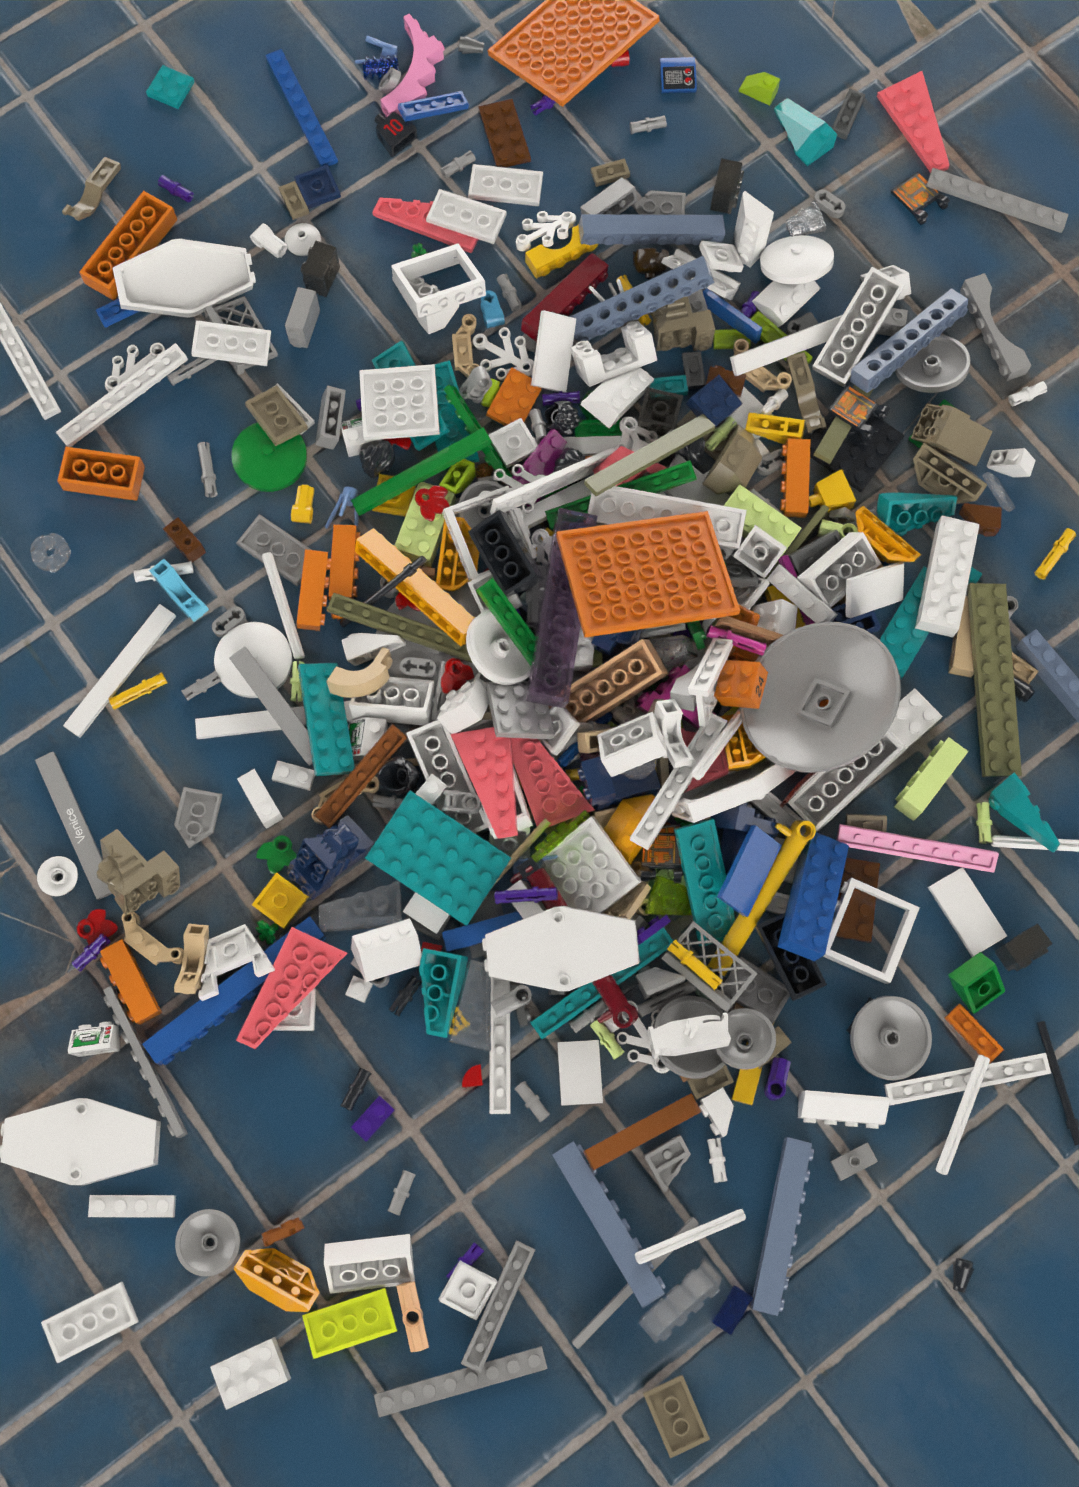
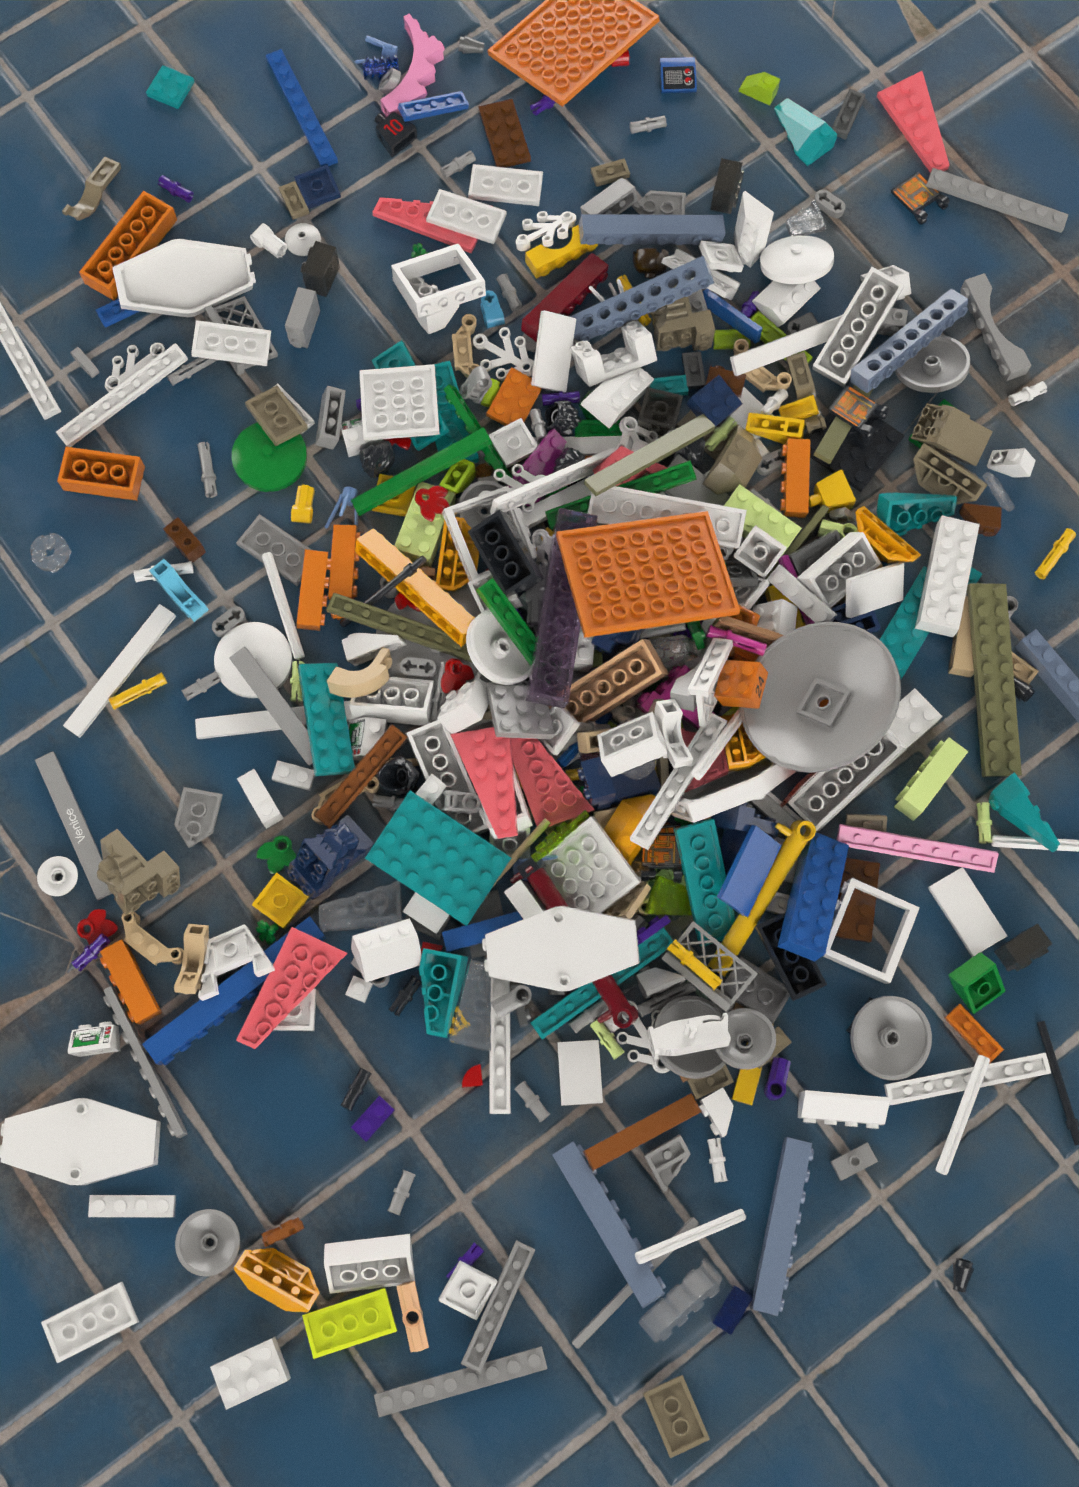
(85, 362): none -> light grey beam
(526, 895): dark purple pin -> none
(800, 409): none -> yellow tile

